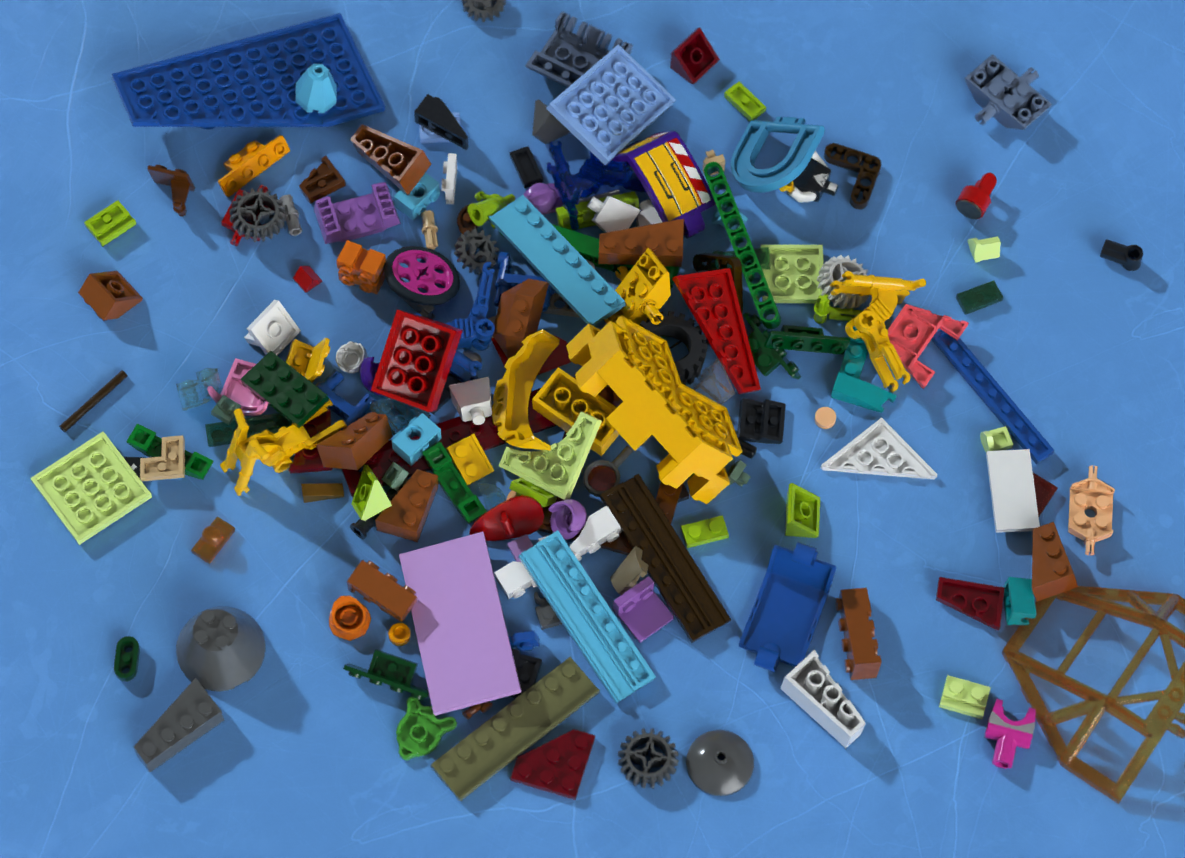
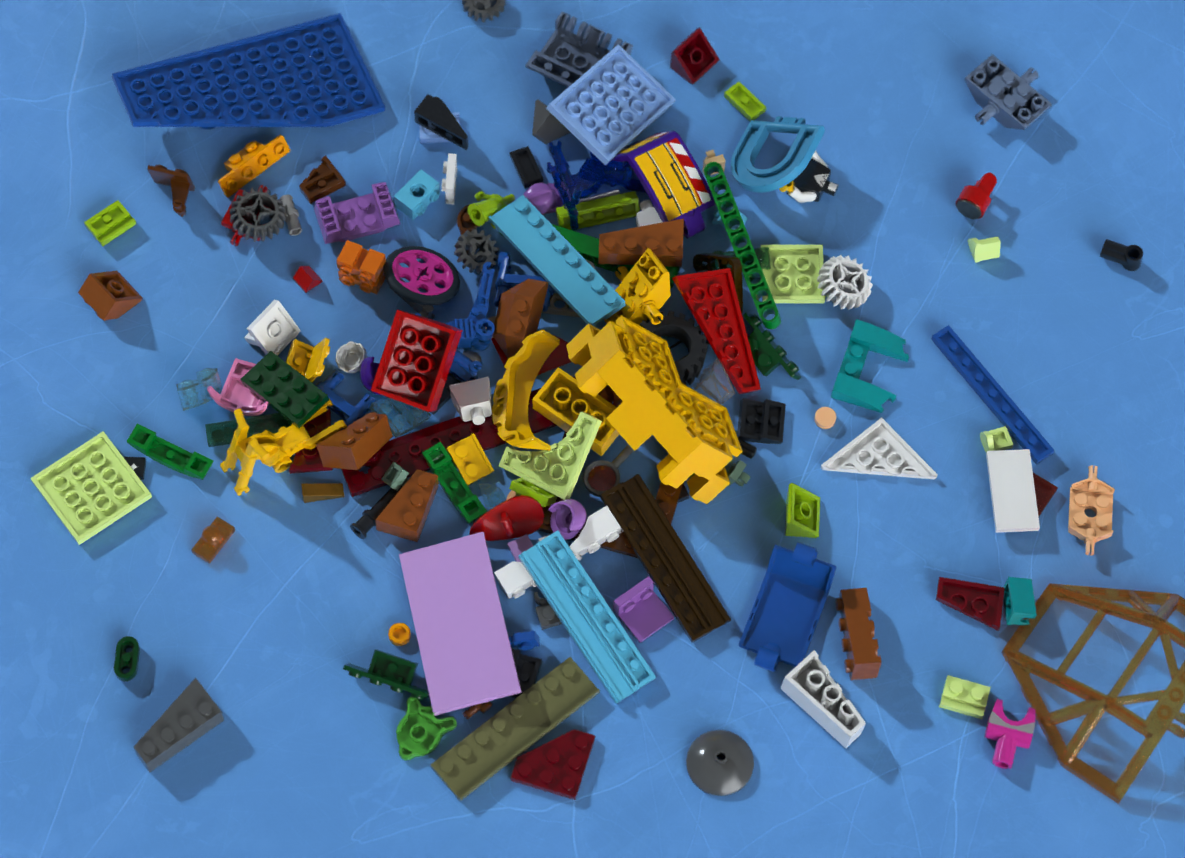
(93, 401): dark brown piece -> none
(169, 465): tan plate -> none
(220, 648): dark grey cone -> none
(224, 409): sand green tile -> none
(316, 89): medium azure cone -> none
(349, 618): orange hat -> none
(369, 495): lime slope -> none
(382, 590): dark orange wedge -> none
(392, 157): dark orange wedge -> none
(410, 449): medium azure brick -> none
(429, 229): tan axle -> none
(612, 214): white torso -> none
(629, 571): dark tan slope -> none
(638, 756): dark grey gear -> none
(704, 531): lime plate -> none
(806, 339): dark green bracket -> none
(821, 309): lime axle -> none
(835, 313): lime pin -> none
(864, 171): dark brown beam -> none
(870, 324): yellow piece -> none
(912, 333): coral wing -> none
(979, 297): clear green plate -> none
(1050, 564): dark orange wedge -> none

